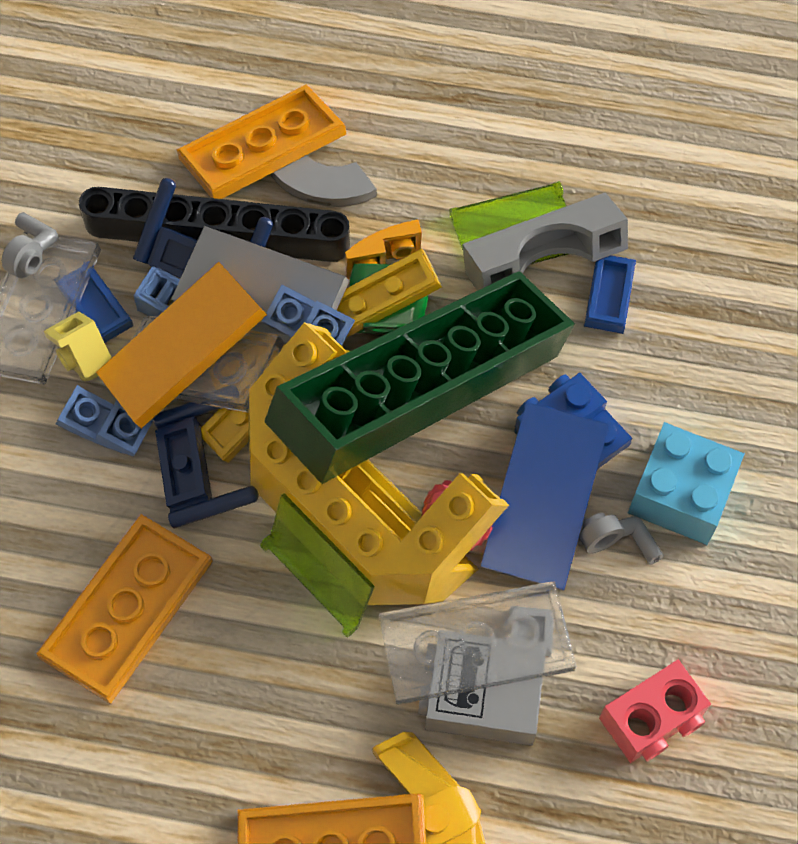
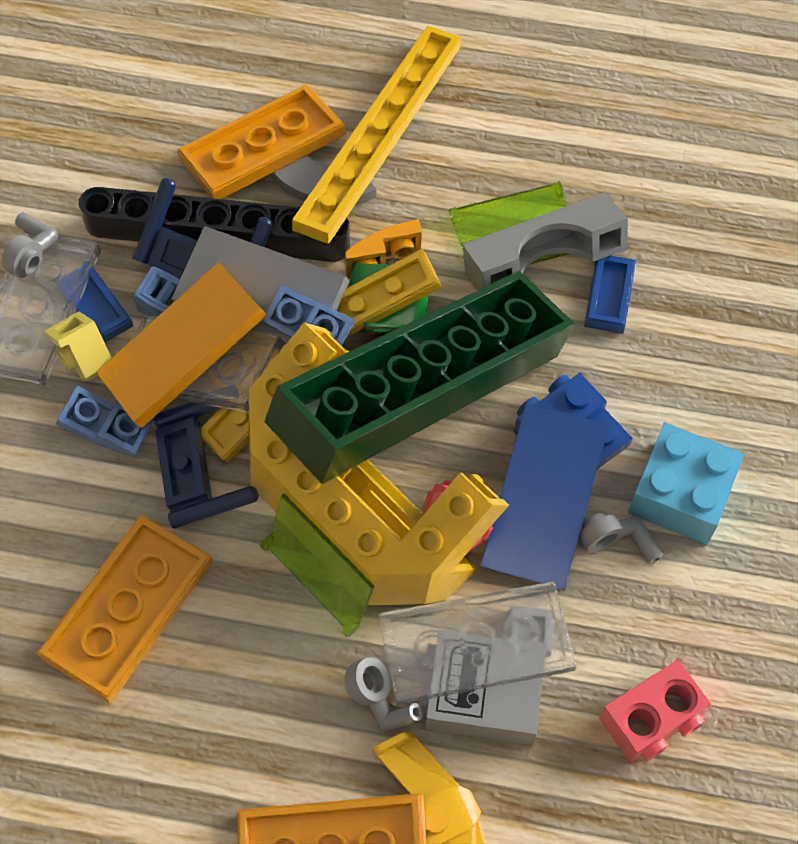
(370, 684): none -> light grey plate
(375, 135): none -> yellow plate

